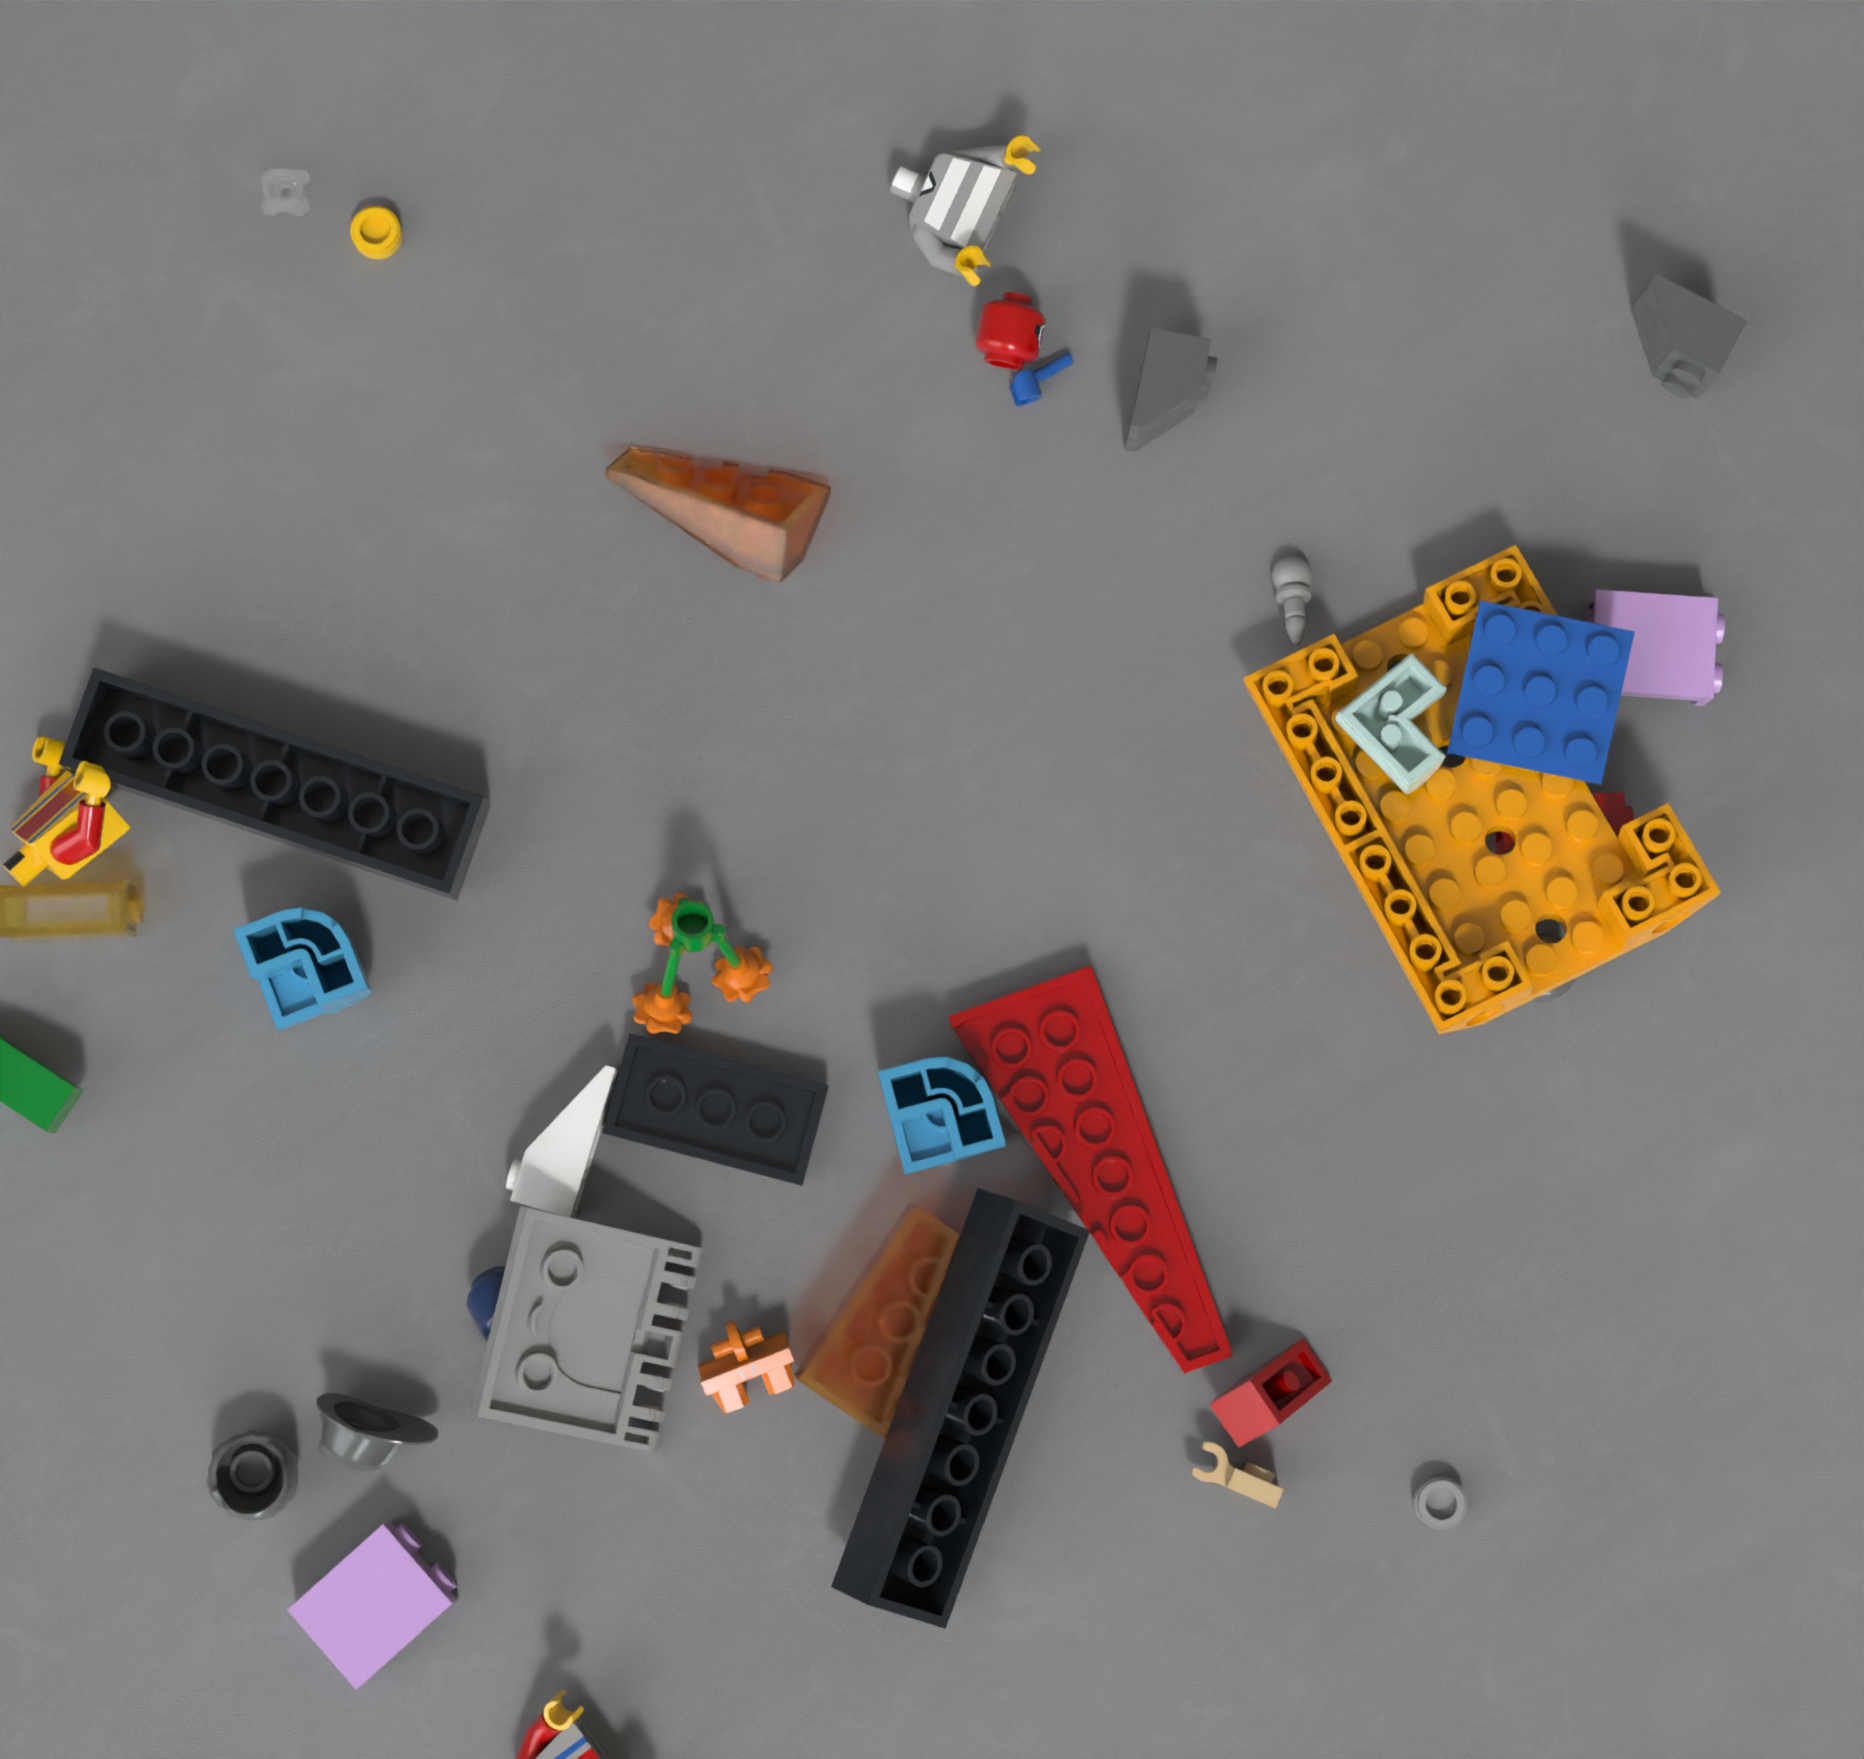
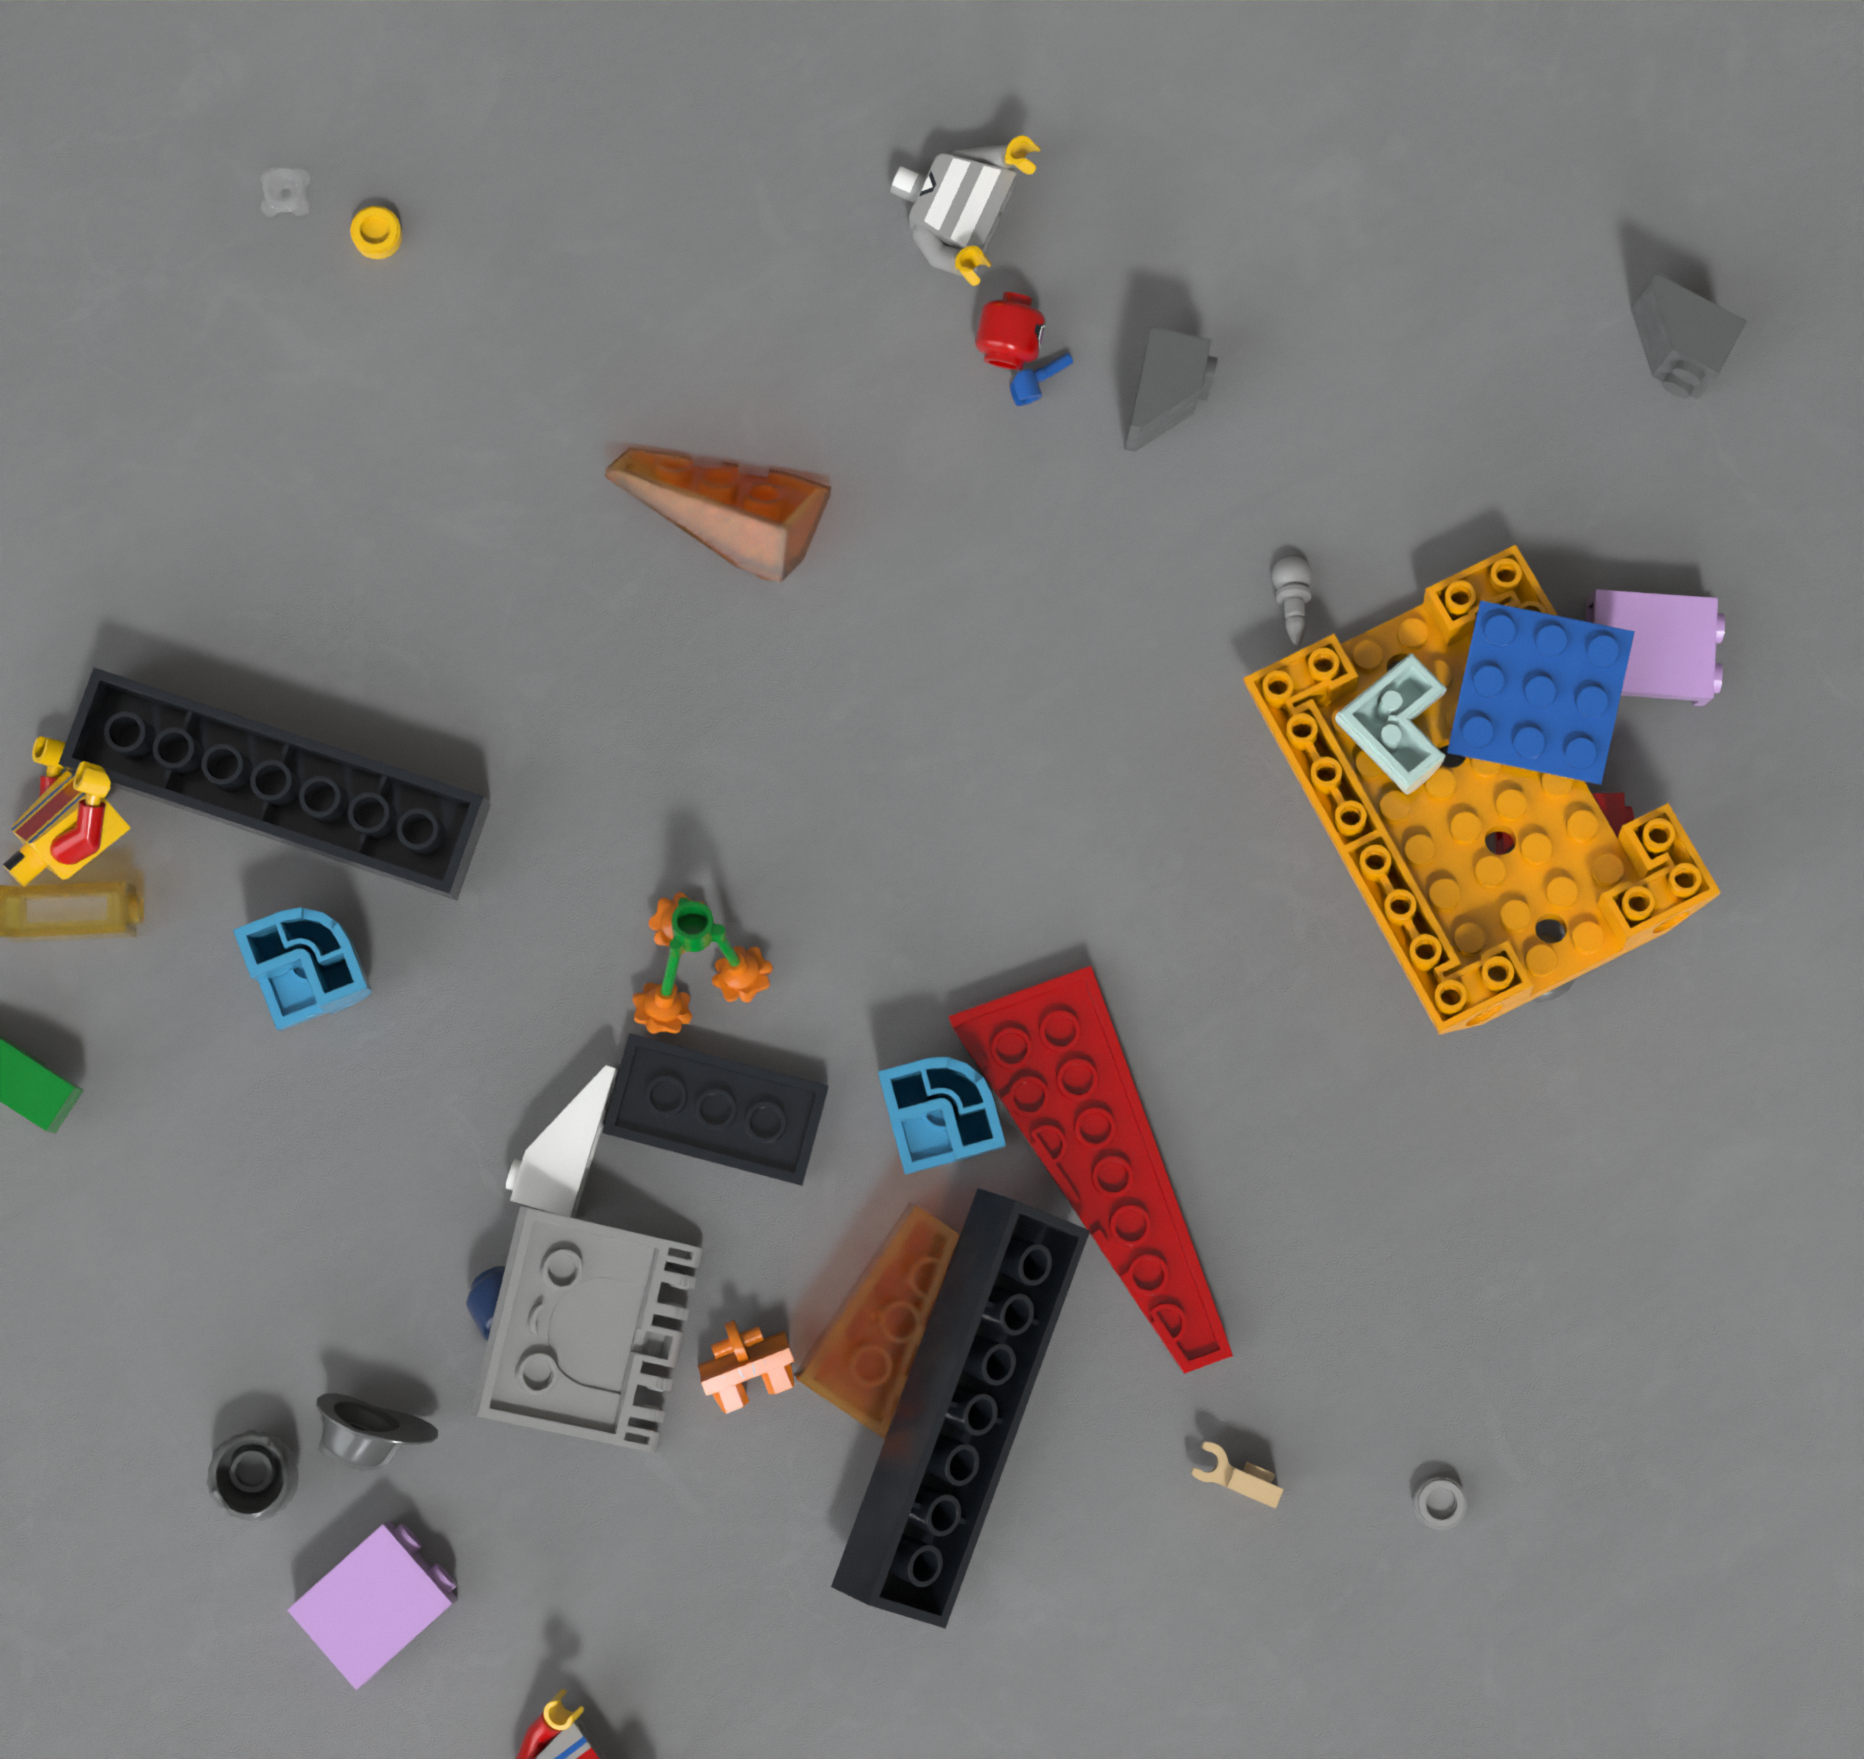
(1270, 1393): red slope -> none

